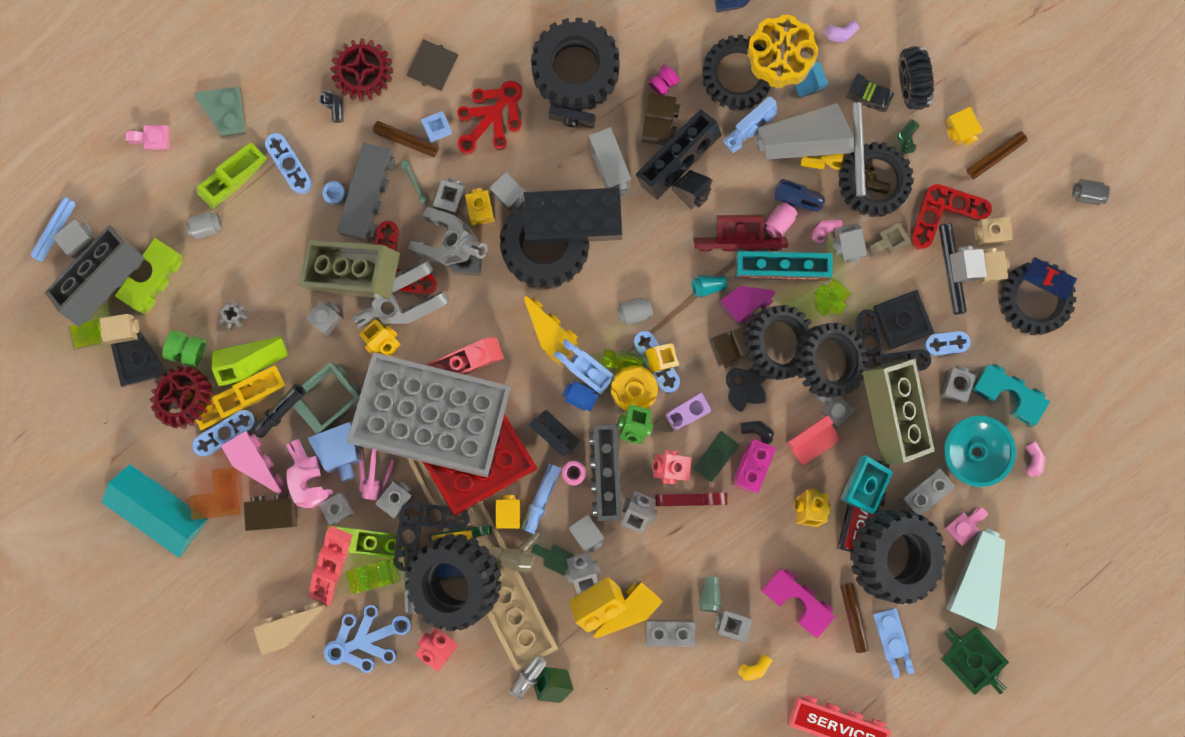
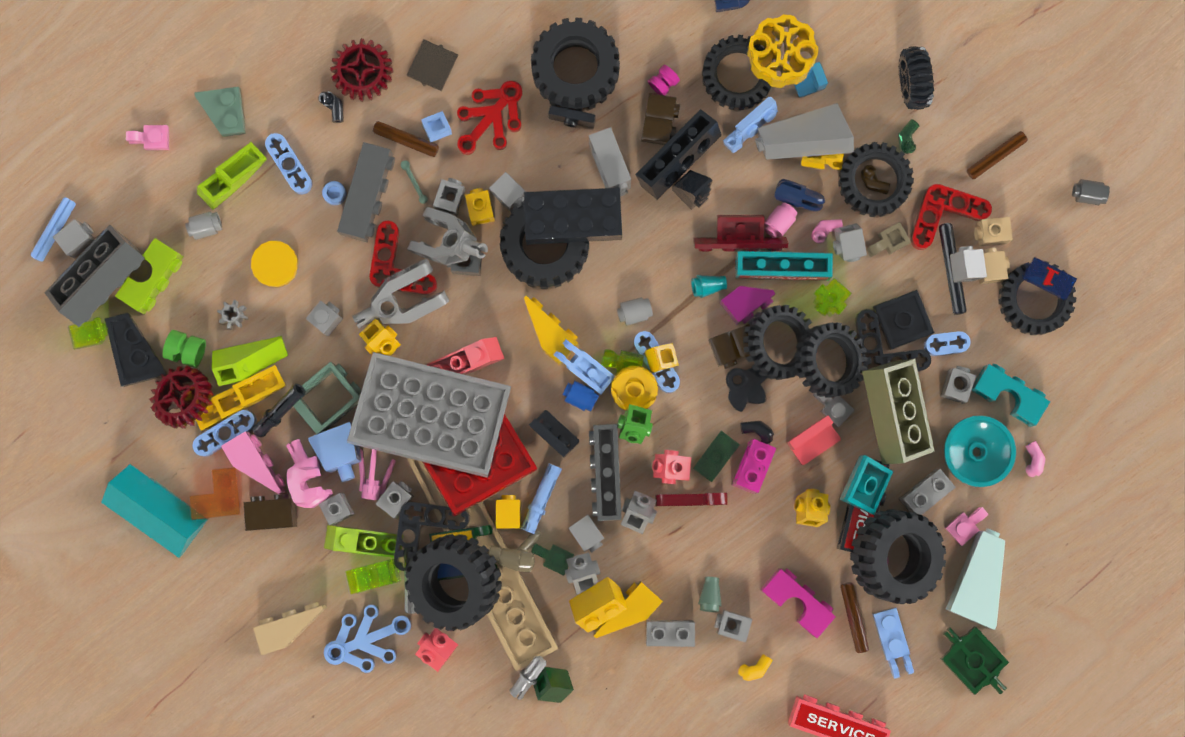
(119, 328): tan brick -> none
(274, 263): none -> yellow tile
(330, 565): coral slope -> none
(349, 269): olive brick -> none
(566, 473): bright pink brick -> none
(688, 412): lavender leg -> none
(840, 34): lavender arm -> none
(859, 149): light grey bar -> none
(870, 94): black leg -> none
(963, 127): yellow brick -> none

